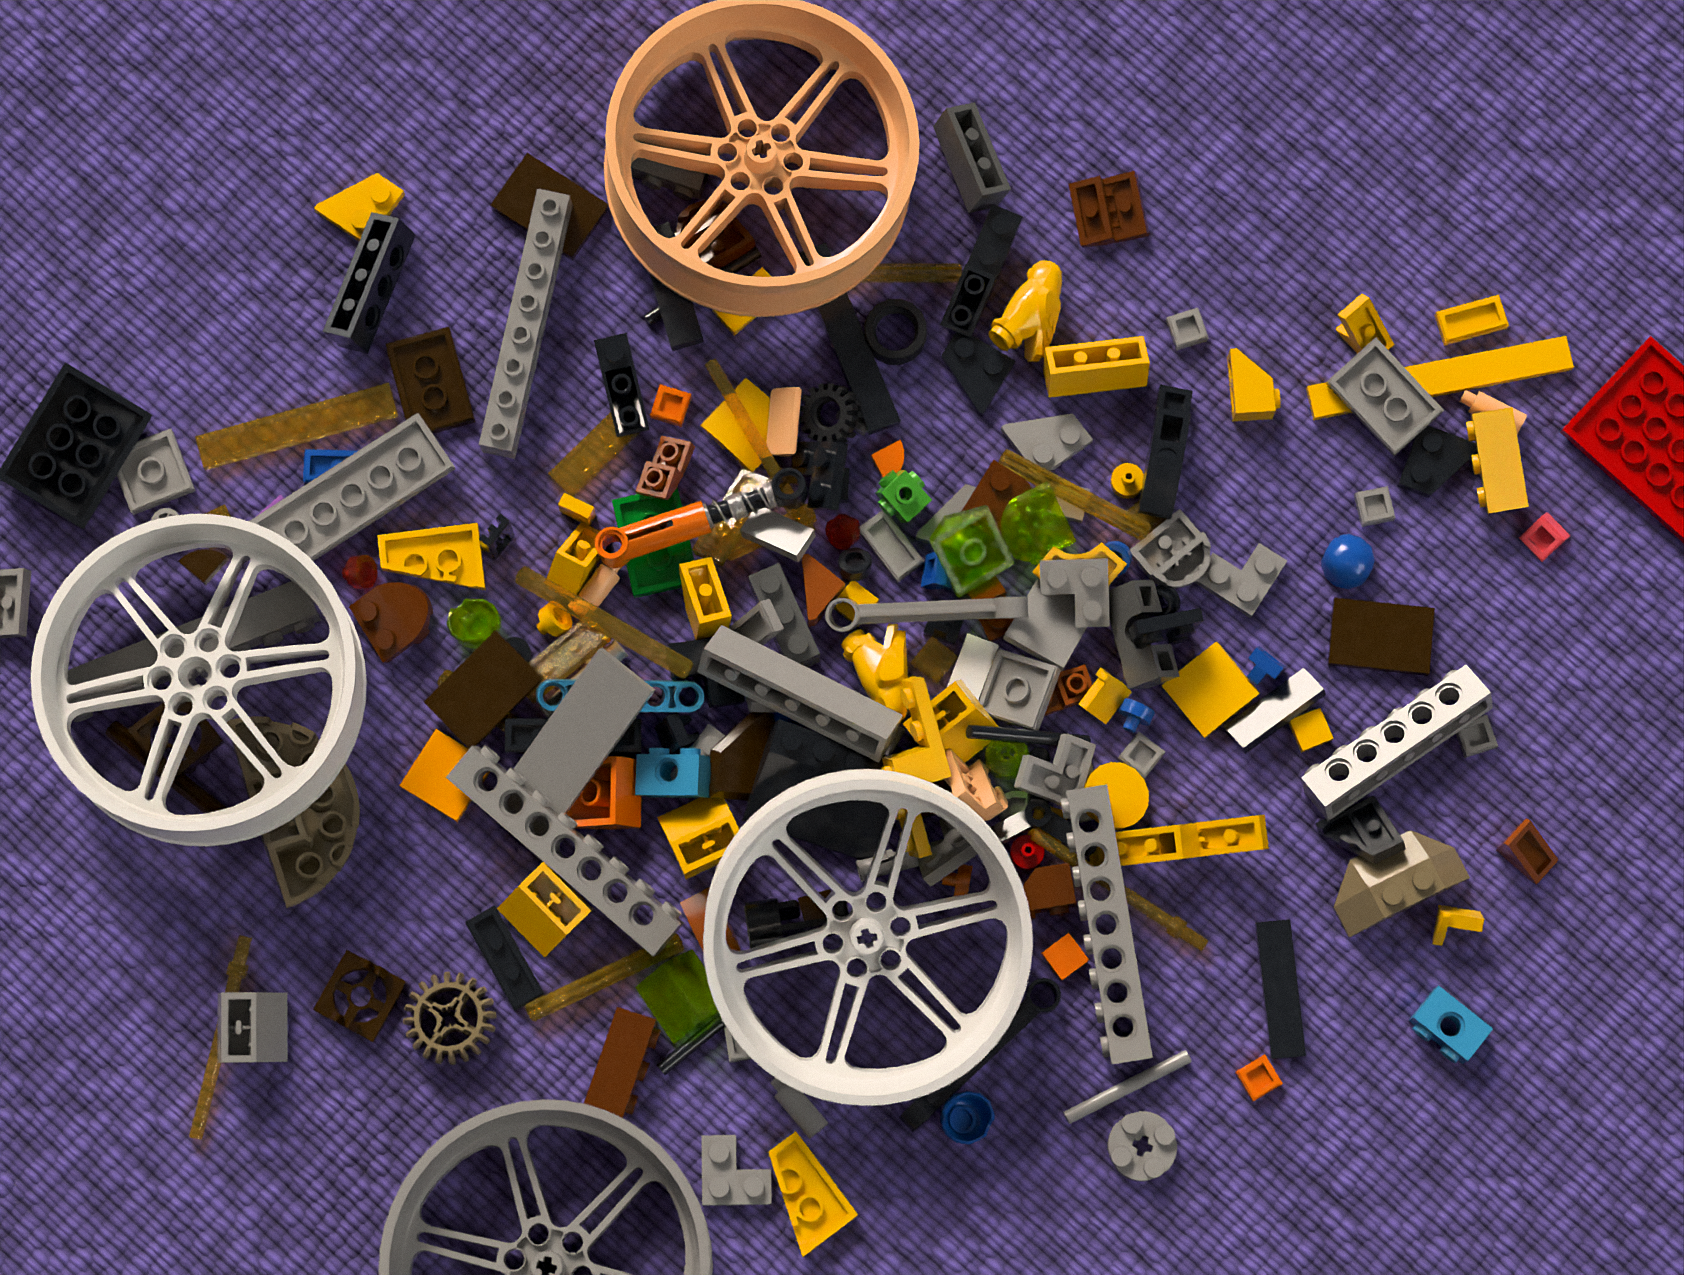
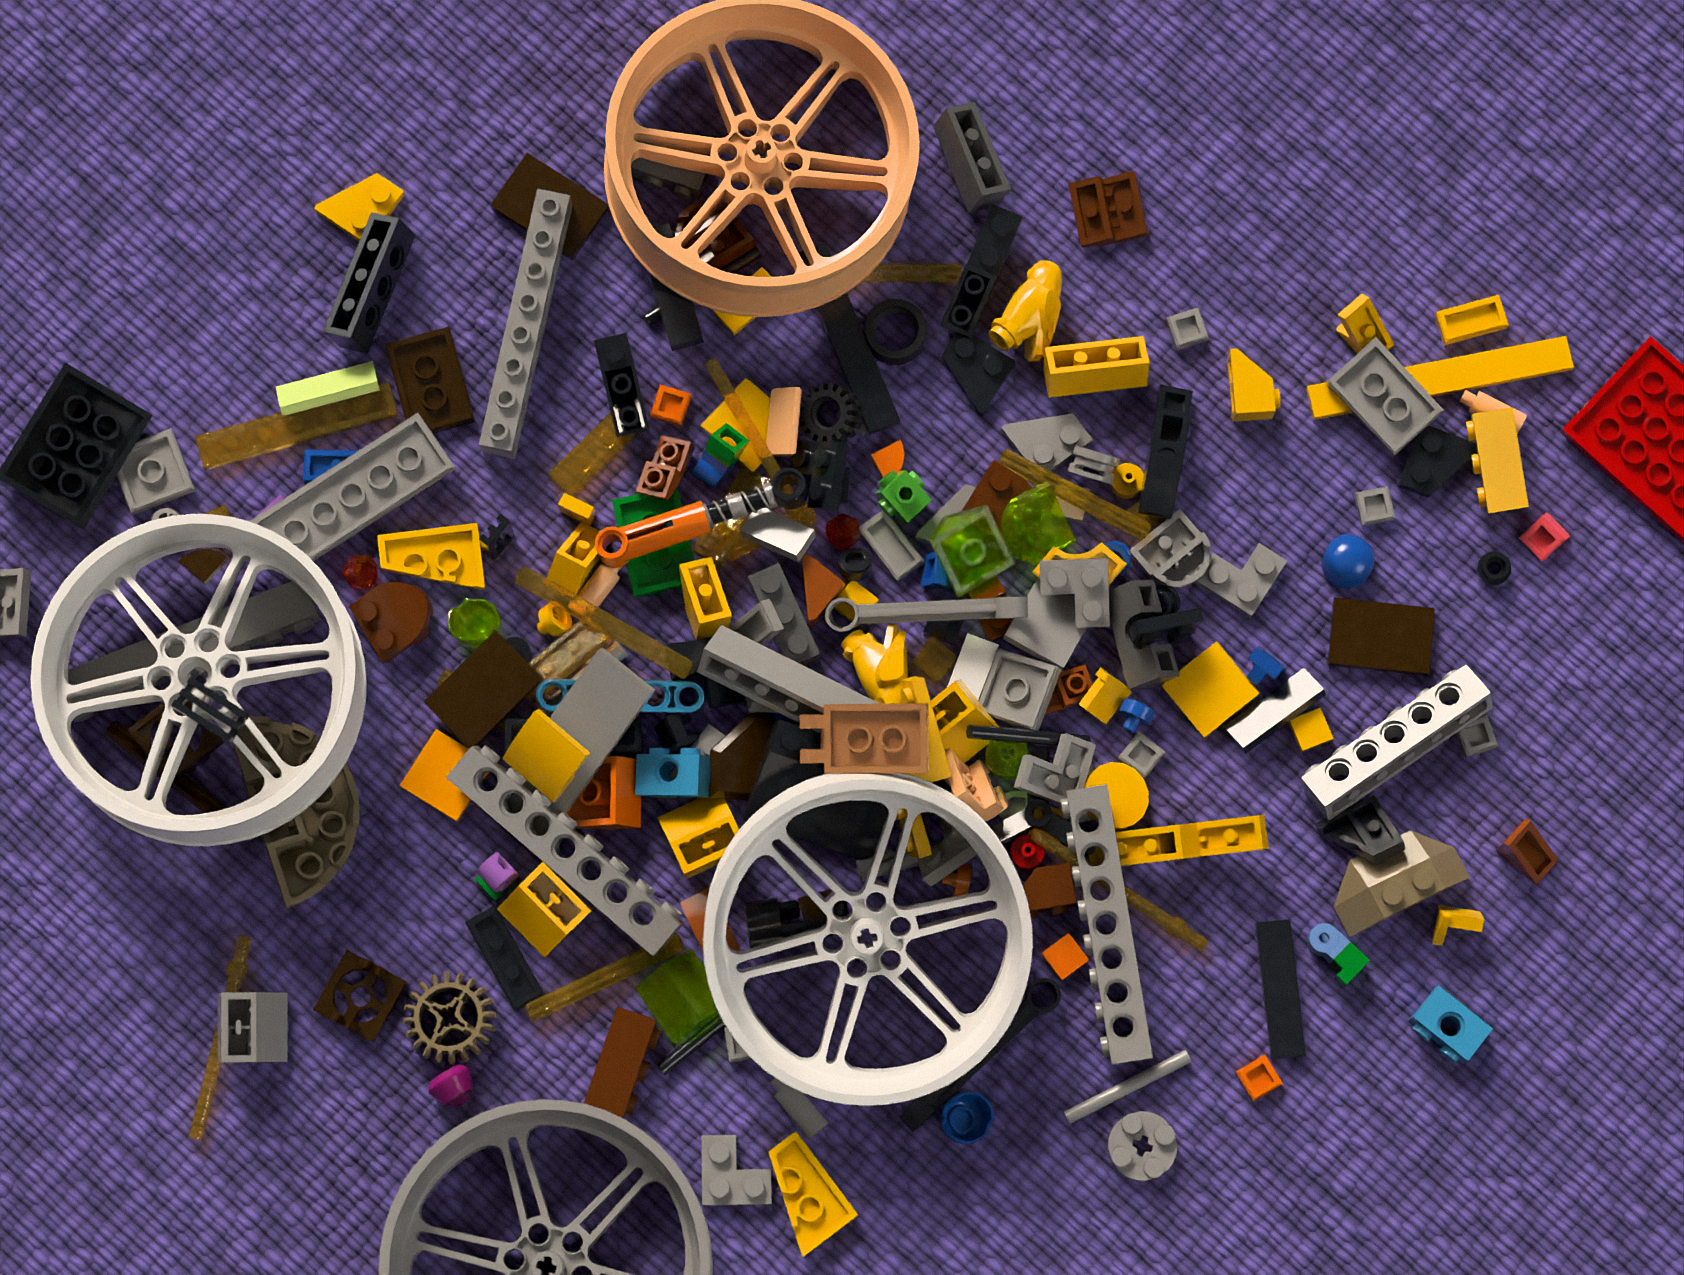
(185, 694): none -> black tile
(327, 388): none -> yellowish green tile
(452, 1086): none -> magenta cone
(497, 876): none -> medium lavender leg
(545, 755): none -> yellow slope
(720, 456): none -> leg
(870, 738): none -> medium nougat tile
(1096, 461): none -> light grey wheel
(1332, 945): none -> leg
(1498, 559): none -> black plate

